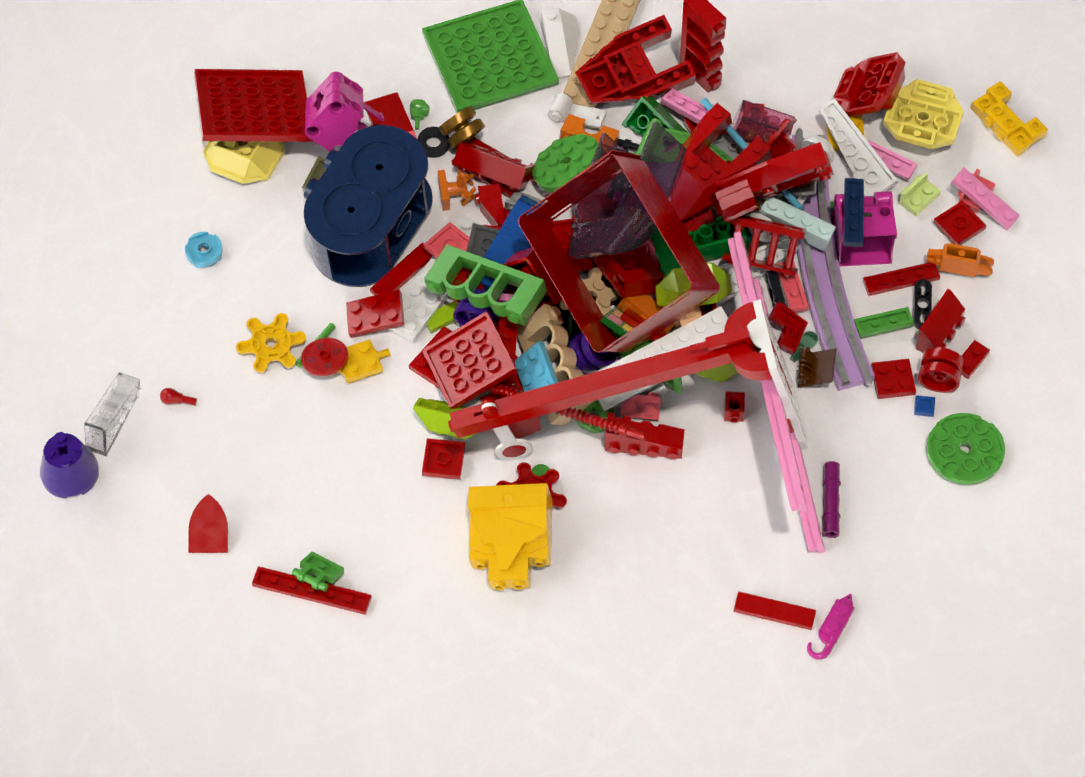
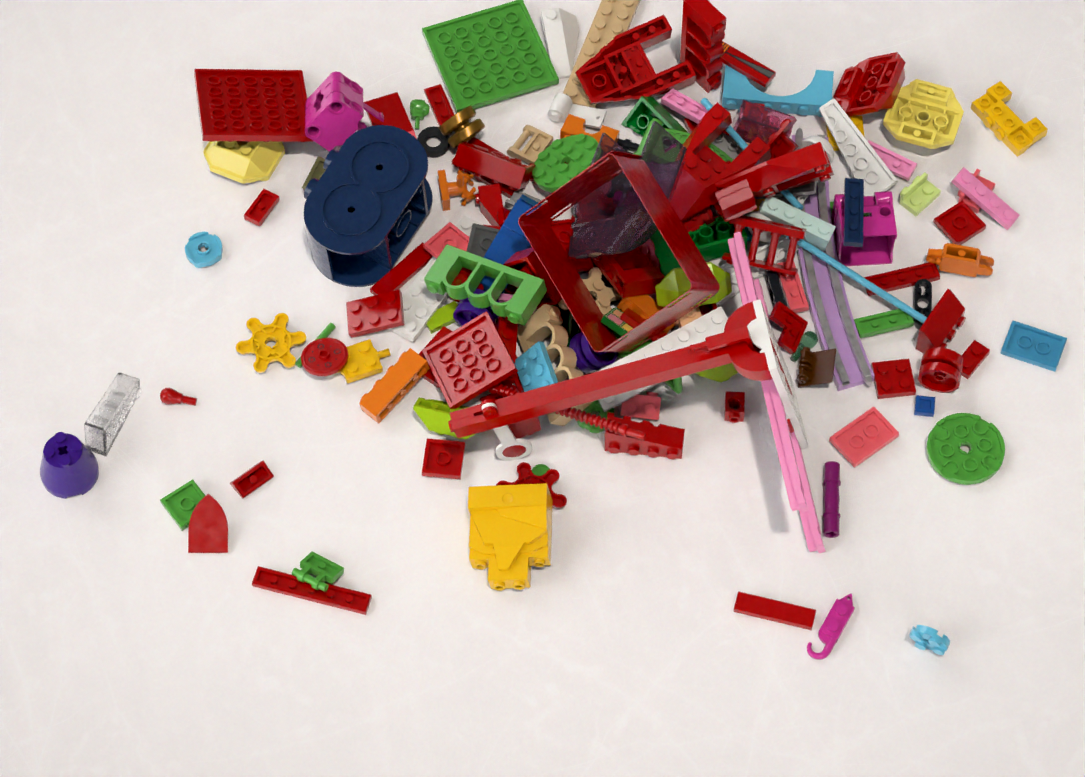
(182, 503): none -> bright green plate
(252, 479): none -> red slope
(261, 207): none -> red plate
(394, 385): none -> orange brick
(439, 103): none -> red tile
(537, 144): none -> tan plate
(747, 65): none -> red tile
(805, 102): none -> medium azure arch
(861, 280): none -> medium azure piece
(864, 436): none -> coral plate
(927, 637): none -> medium azure plate
(1033, 346): none -> dark azure tile

